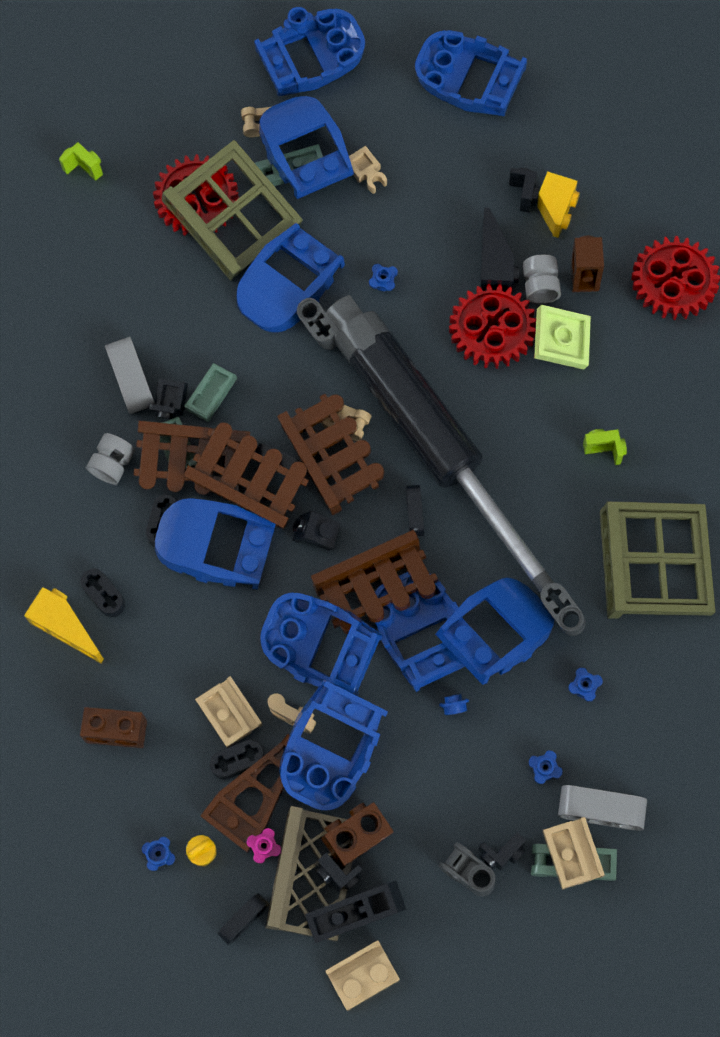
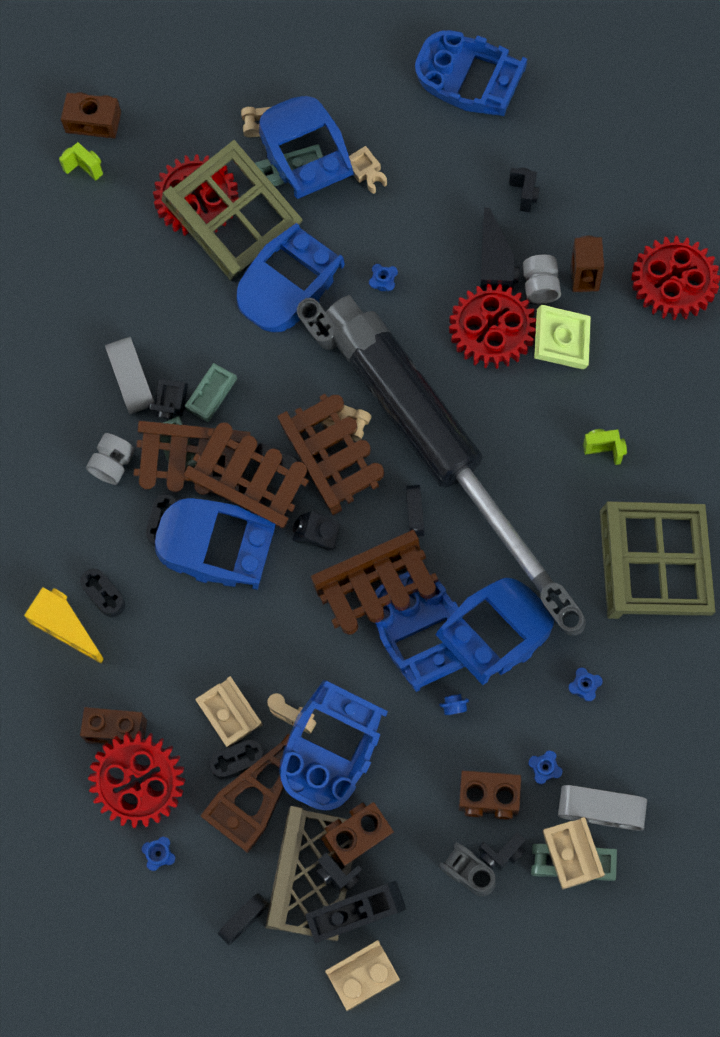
(100, 124): none -> reddish brown brick
(123, 756): none -> red gear
(201, 850): yellow tile -> none
(266, 837): dark pink plate -> none
(296, 14): blue plate -> none
(296, 631): blue slope -> none
(334, 40): blue slope -> none
(490, 785): none -> reddish brown brick
(555, 200): yellow slope -> none

